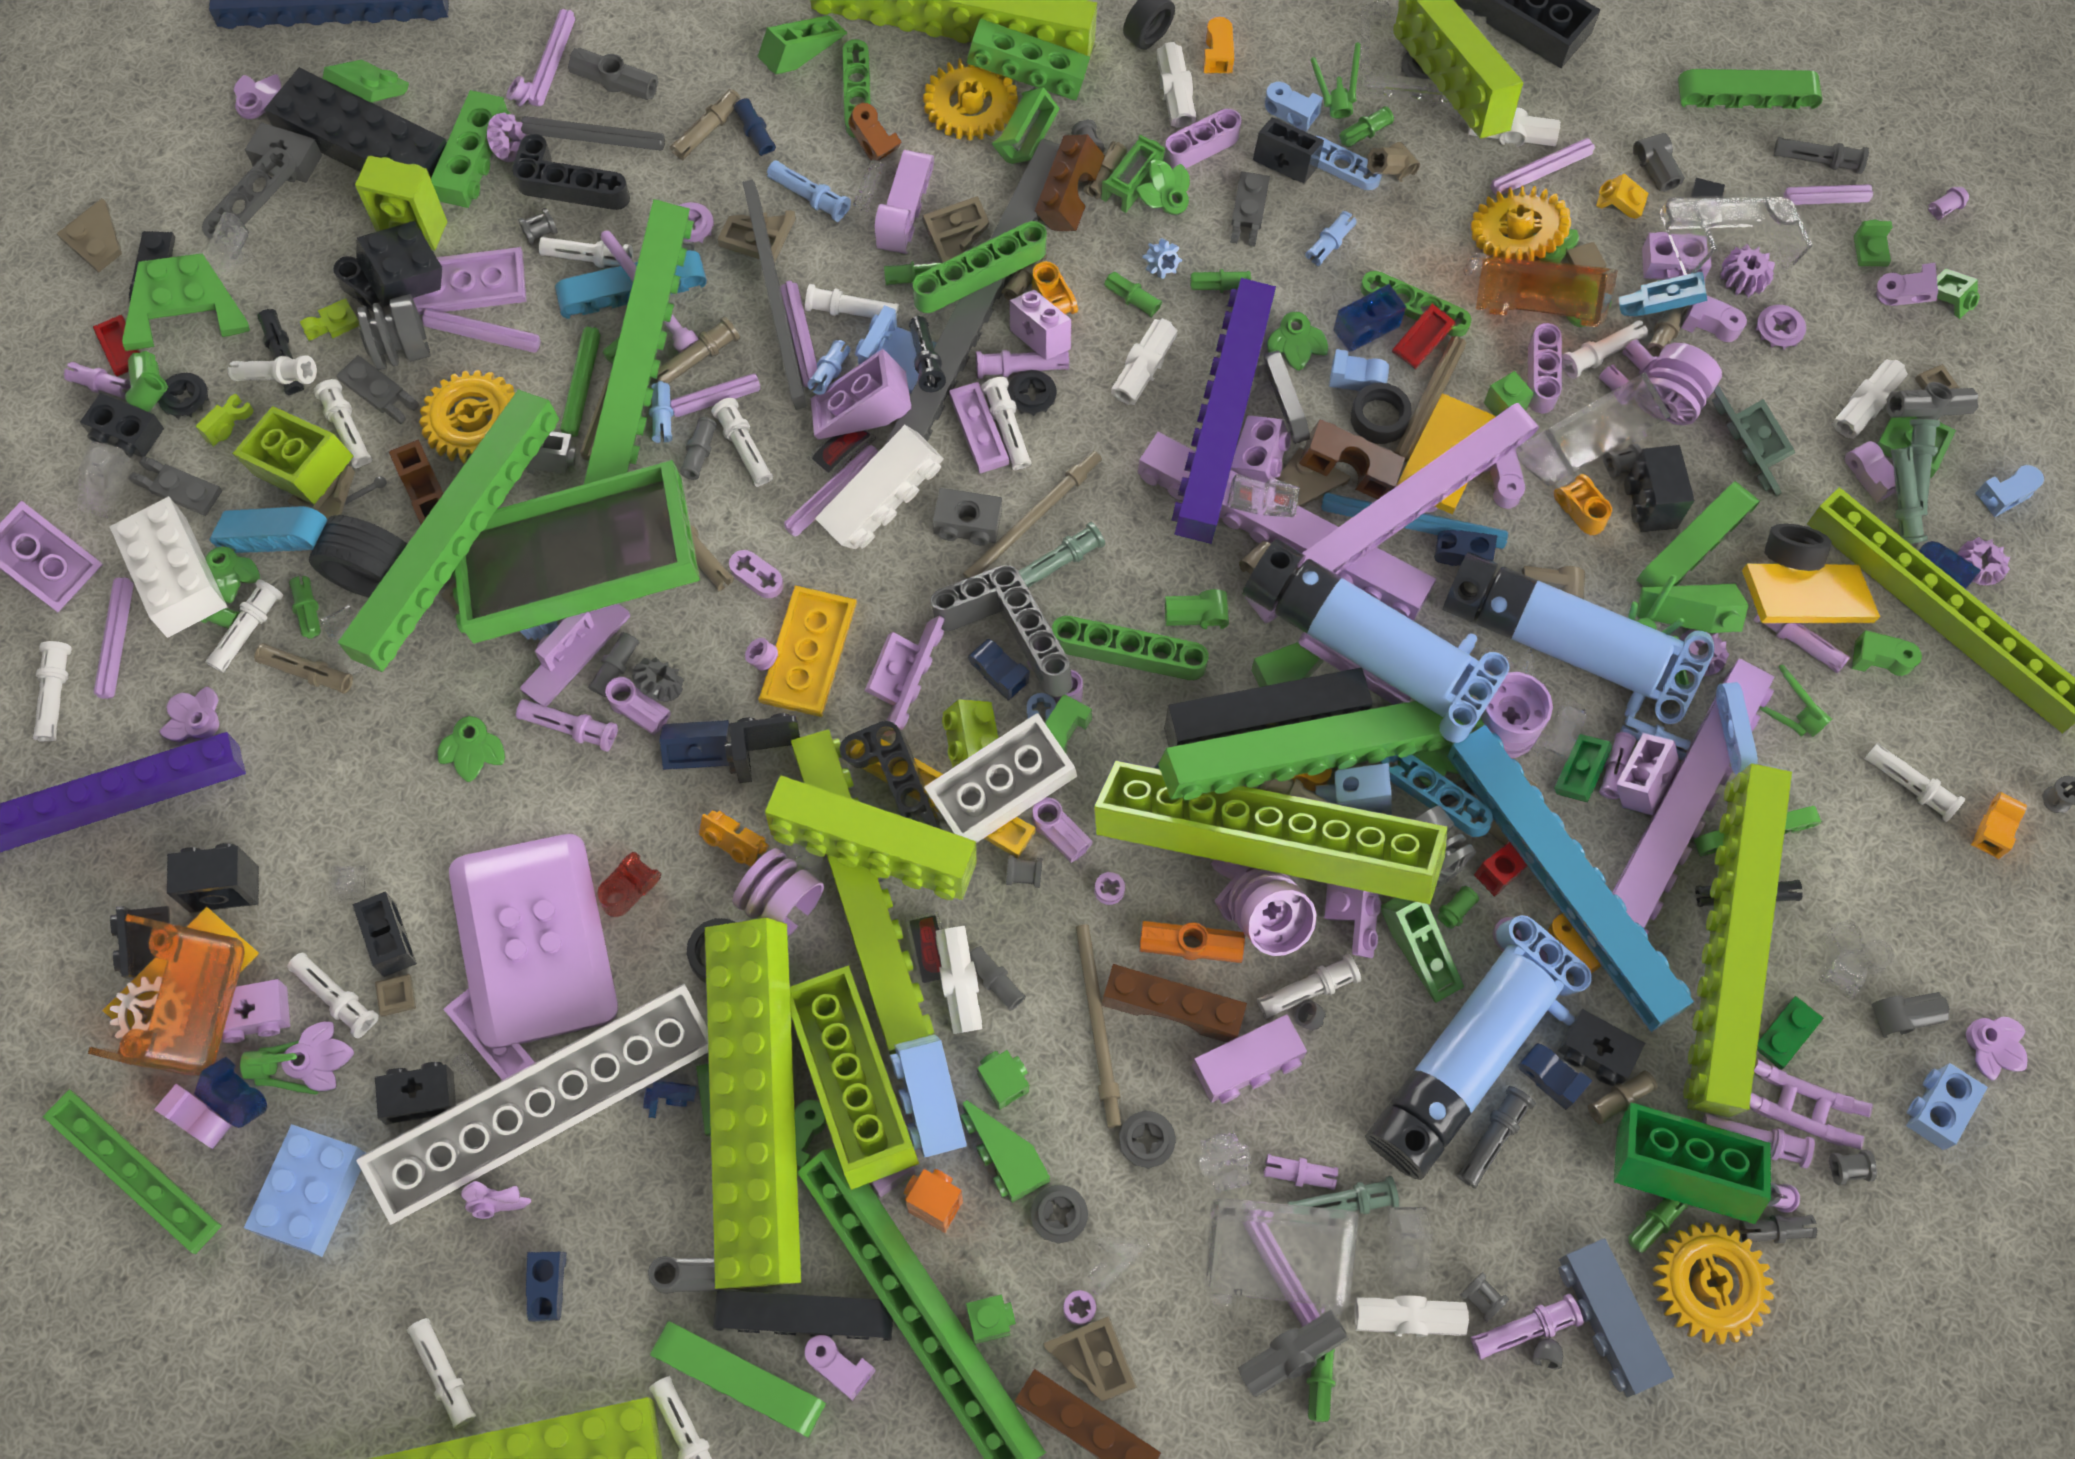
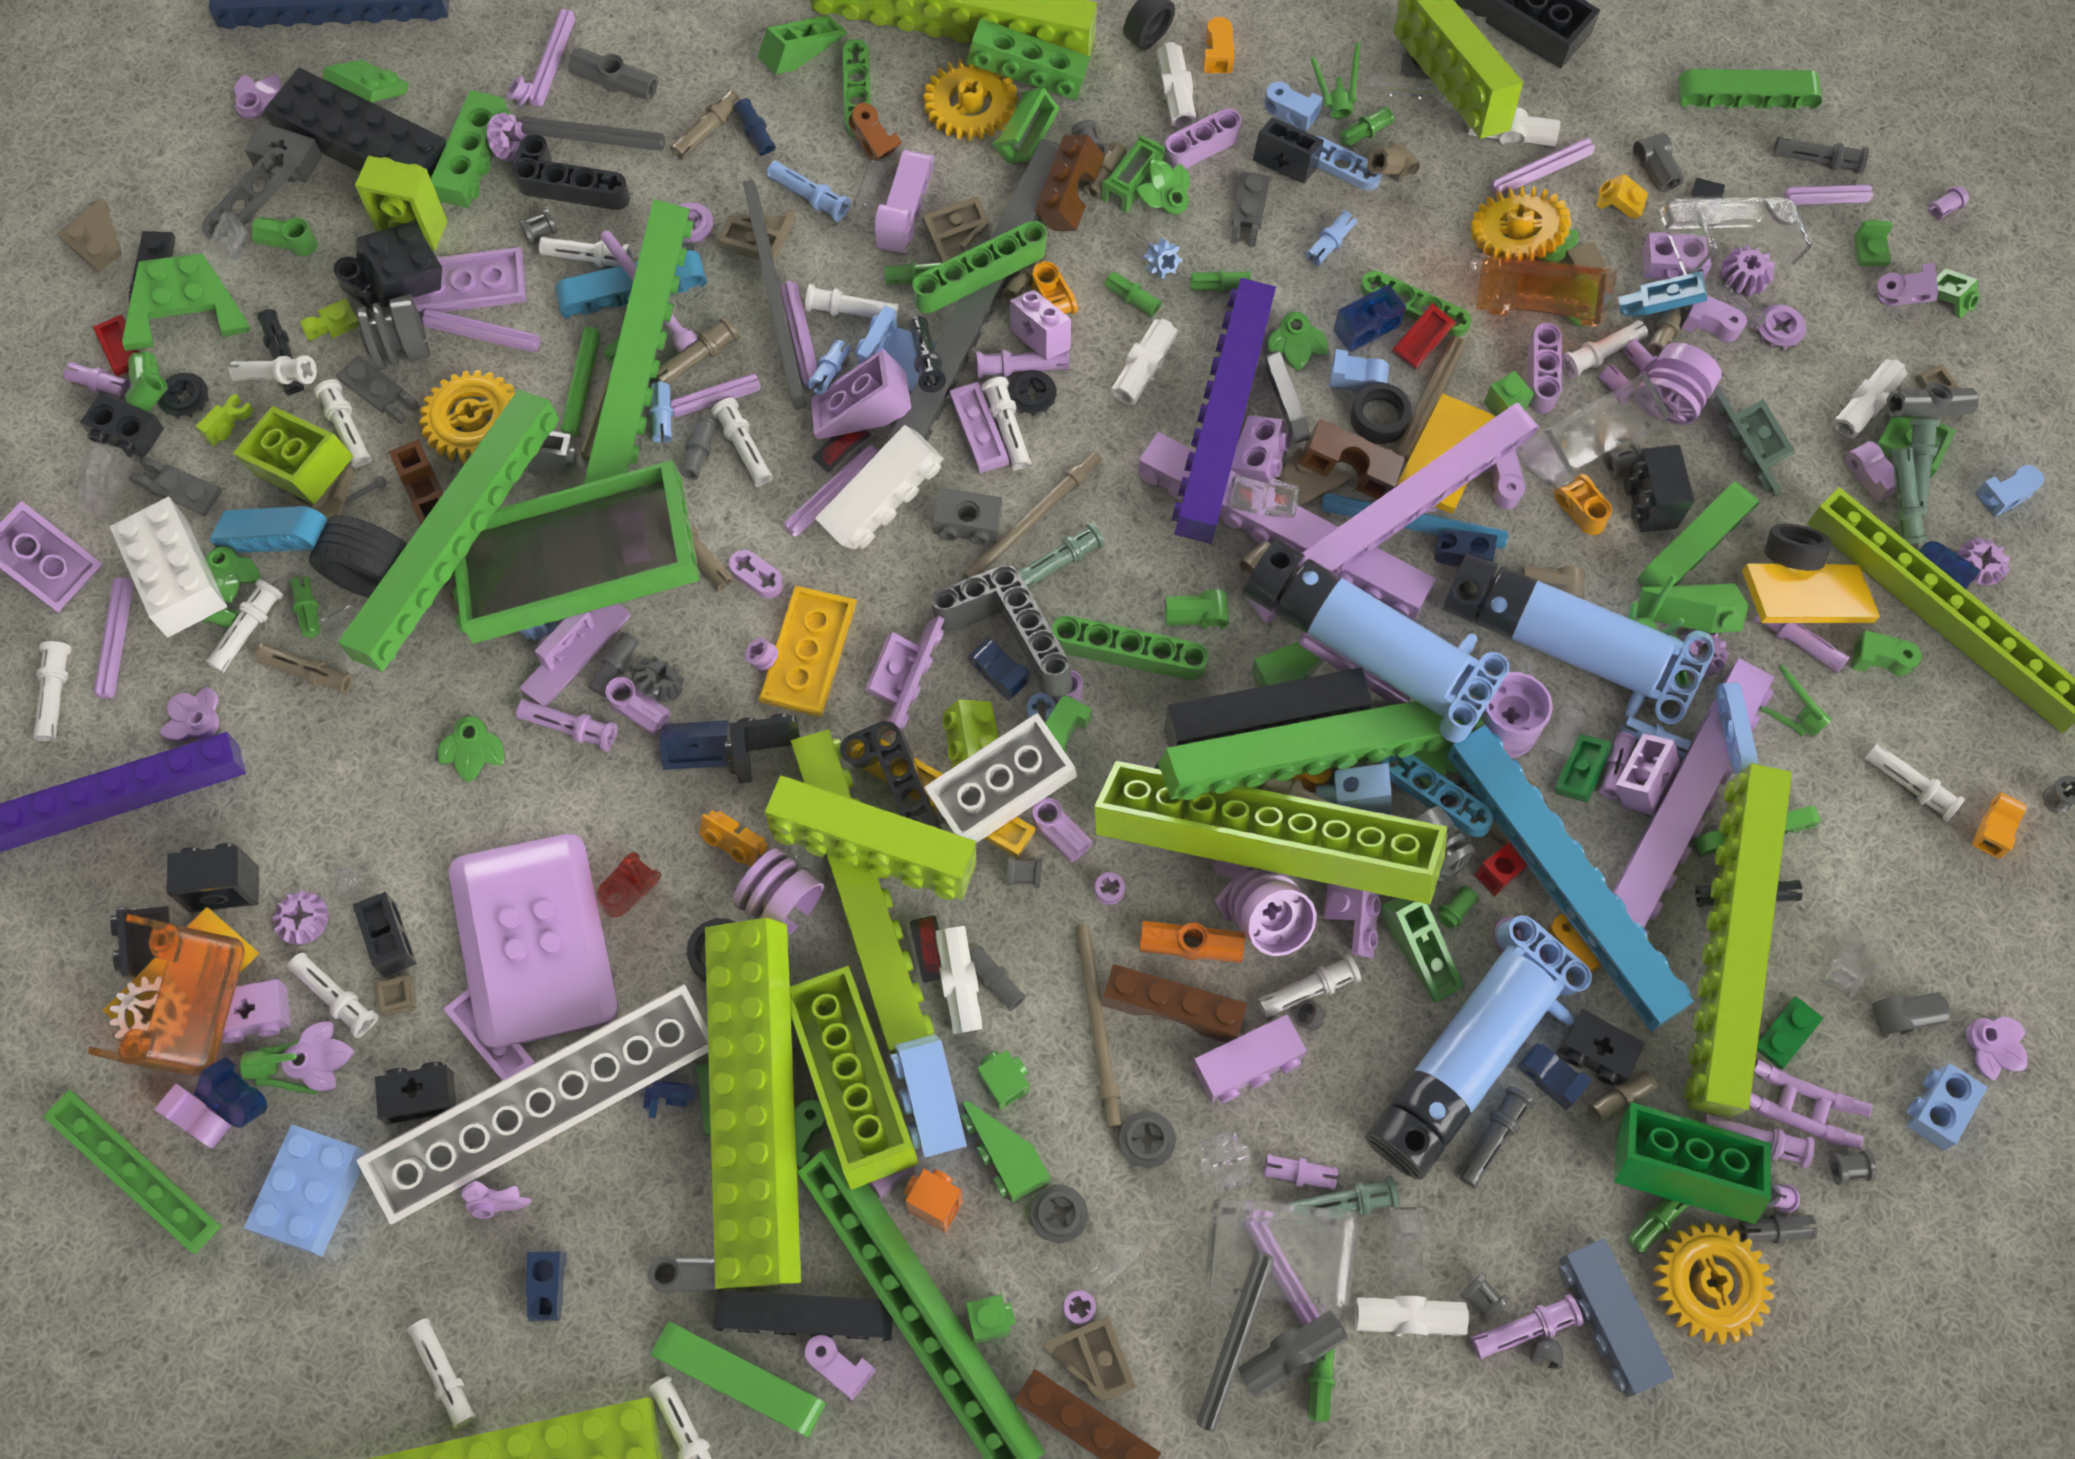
(288, 234): none -> bright green piece
(310, 927): none -> lavender gear
(1235, 1341): none -> dark grey axle
(1754, 317): none -> clear axle

